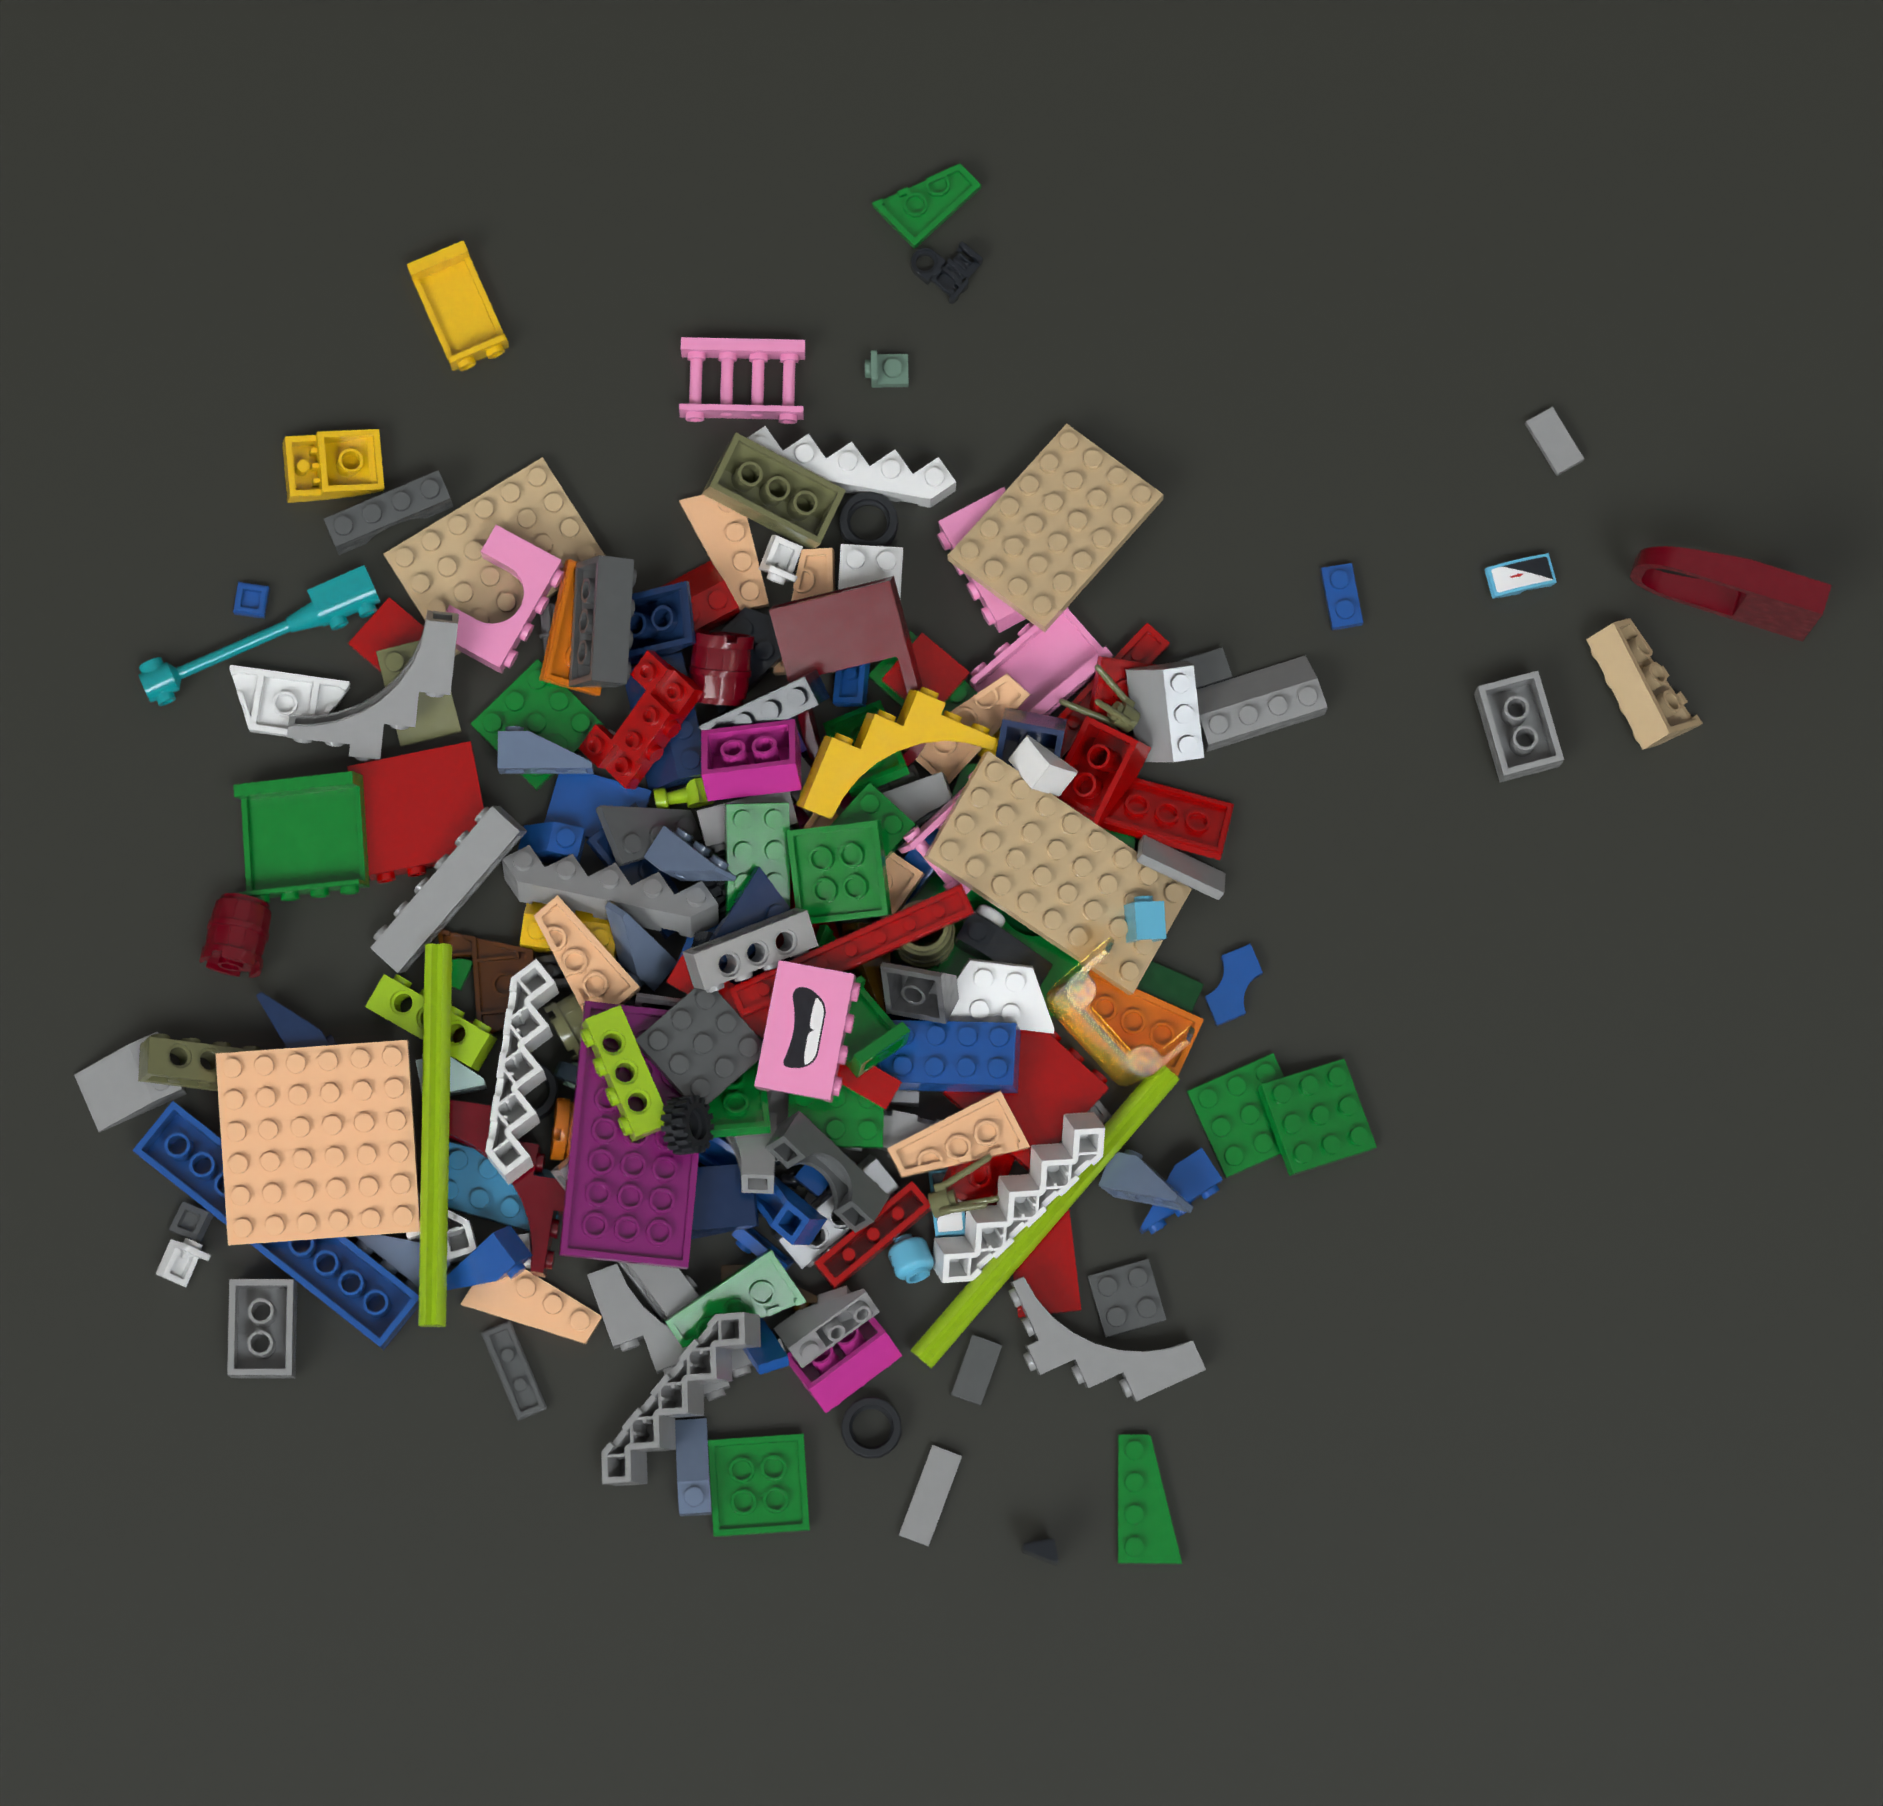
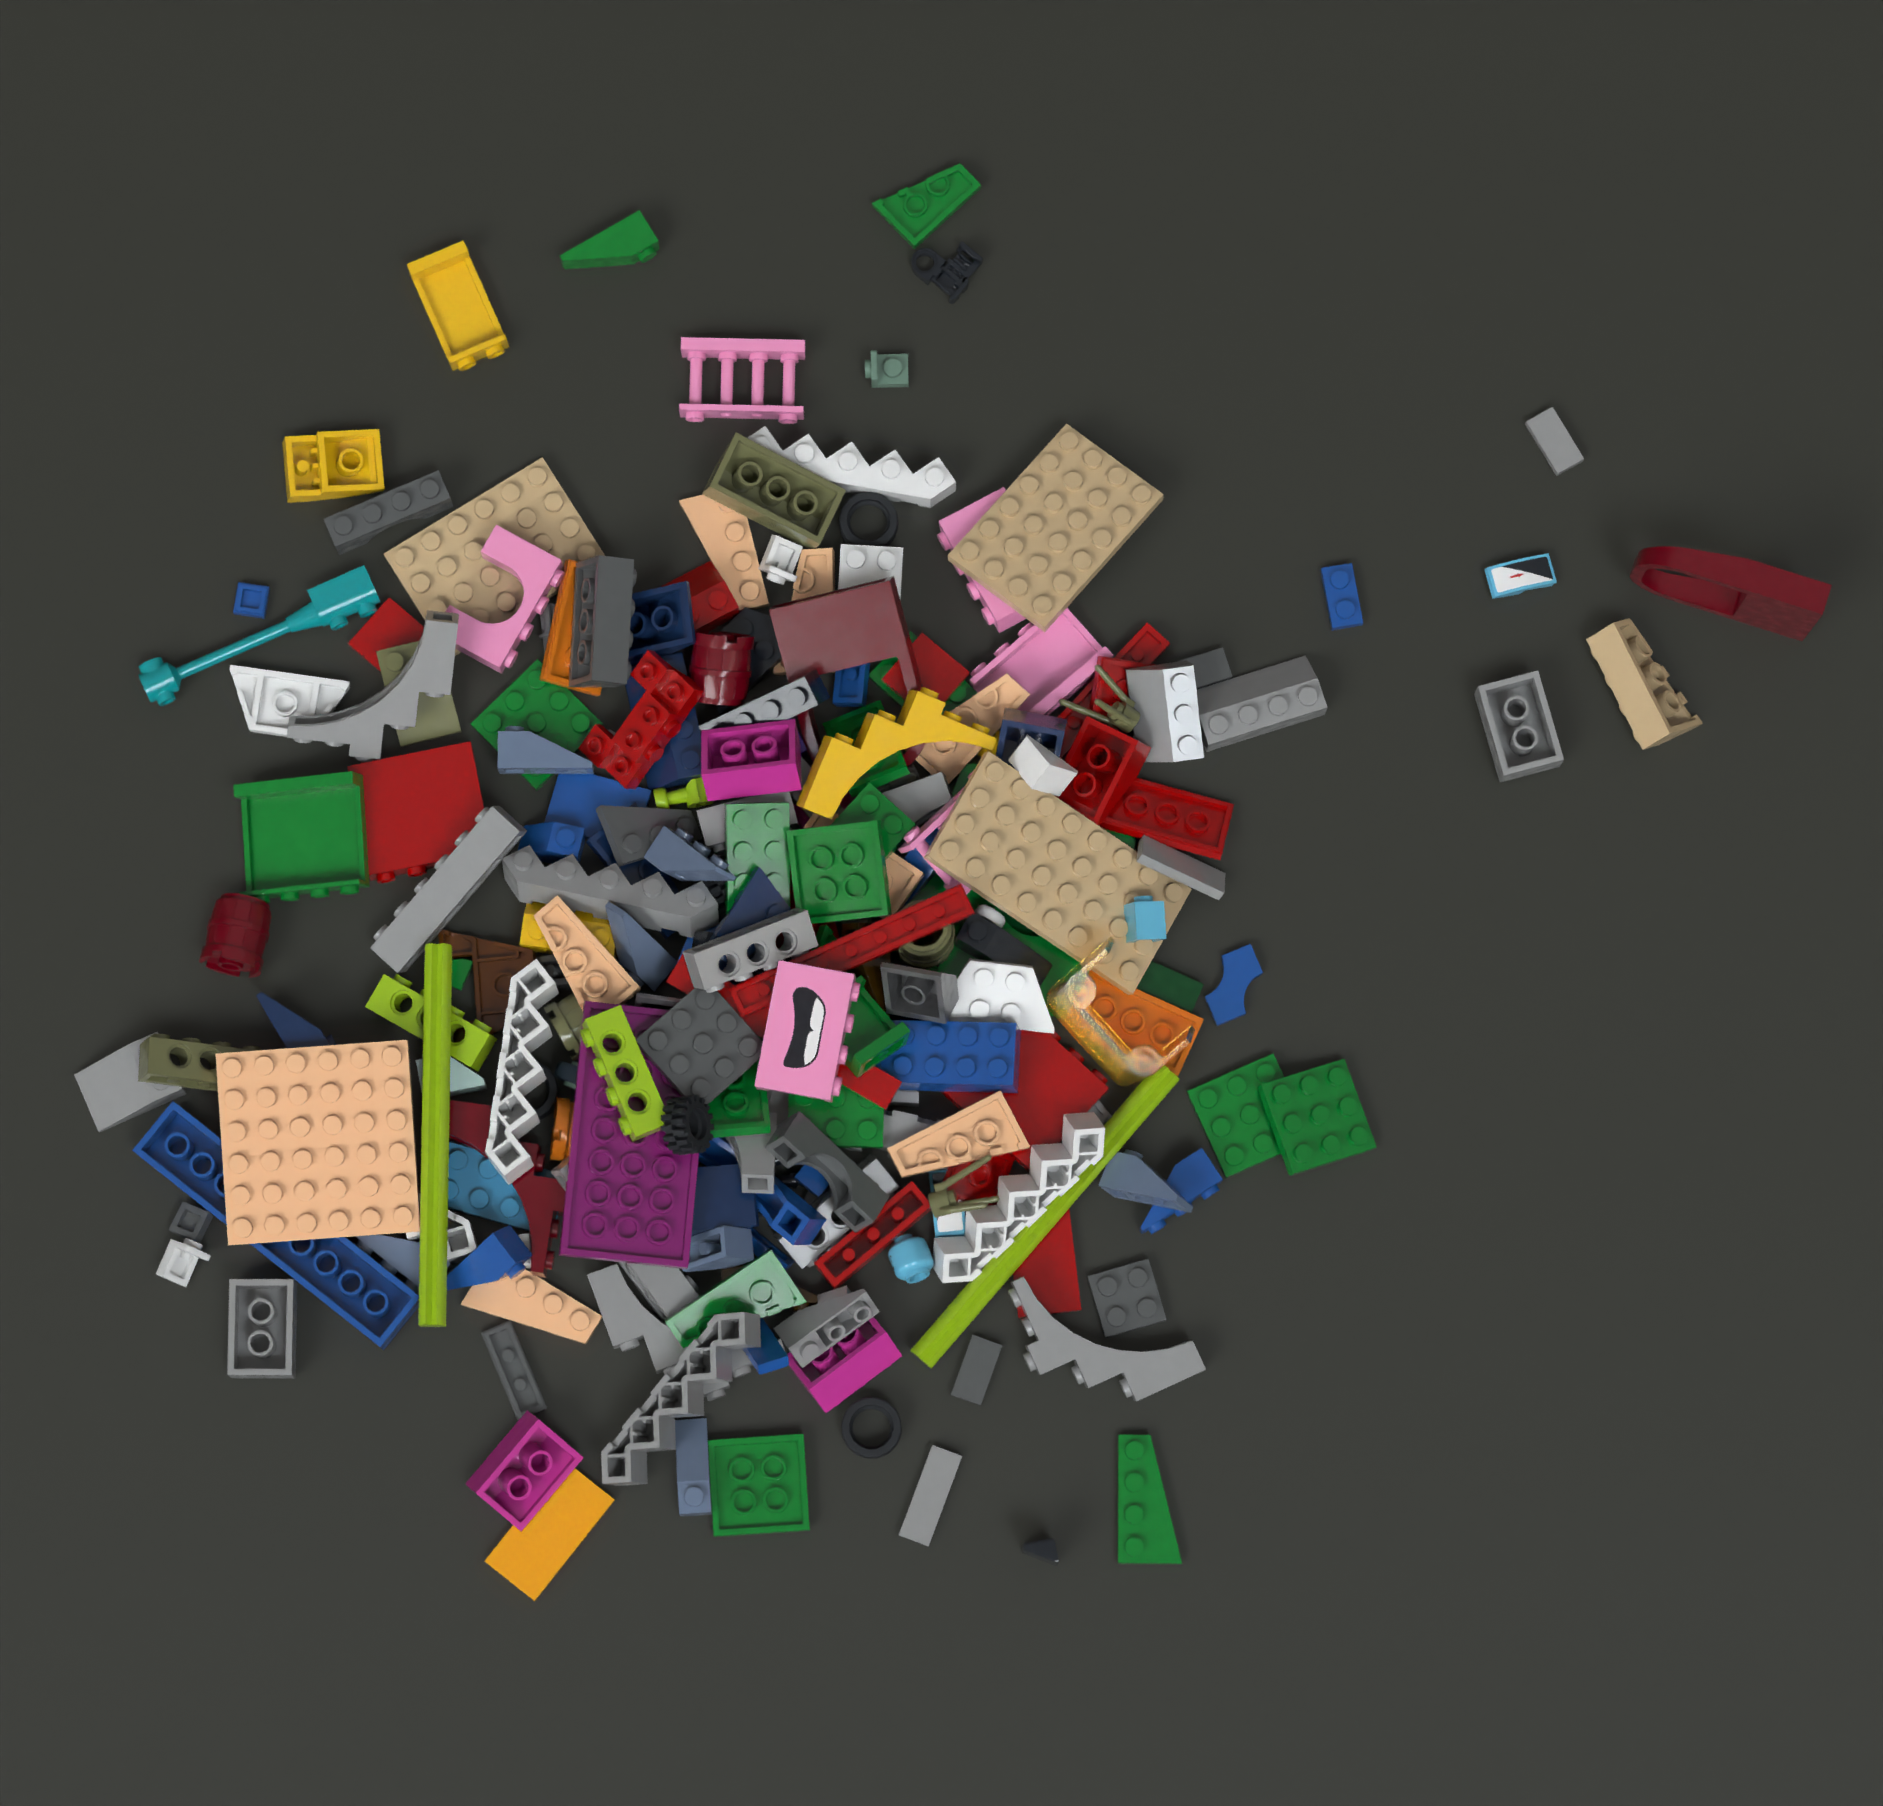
(524, 1470): none -> dark pink slope
(551, 1537): none -> light orange tile
(618, 245): none -> green slope
(720, 1249): none -> sand blue slope

